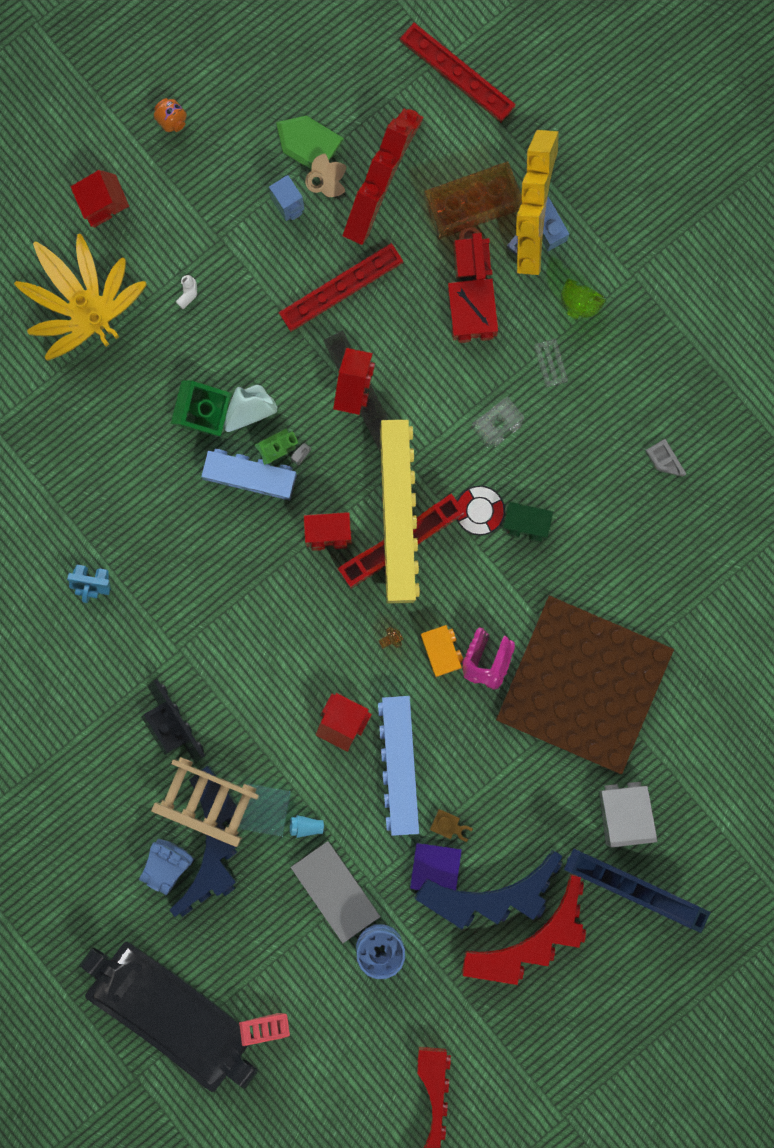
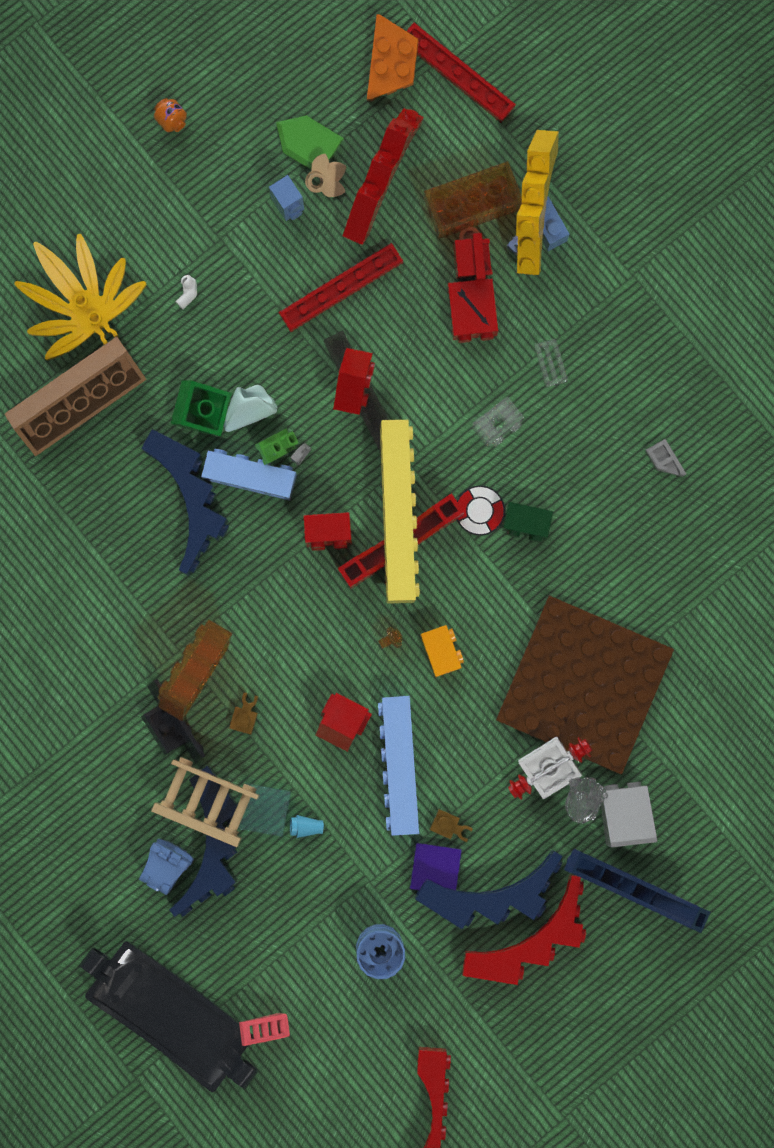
(75, 396): none -> medium nougat brick
(89, 586): dark azure hips -> none
(99, 197): red plate -> none
(195, 669): none -> clear orange brick
(197, 494): none -> dark blue arch
(244, 718): none -> pearl gold plate
(335, 892): light grey tile -> none
(392, 59): none -> orange wing
(490, 677): dark pink piece -> none
(549, 768): none -> white plate
(581, 300): clear neon green cylinder -> none
(584, 799): none -> clear piece

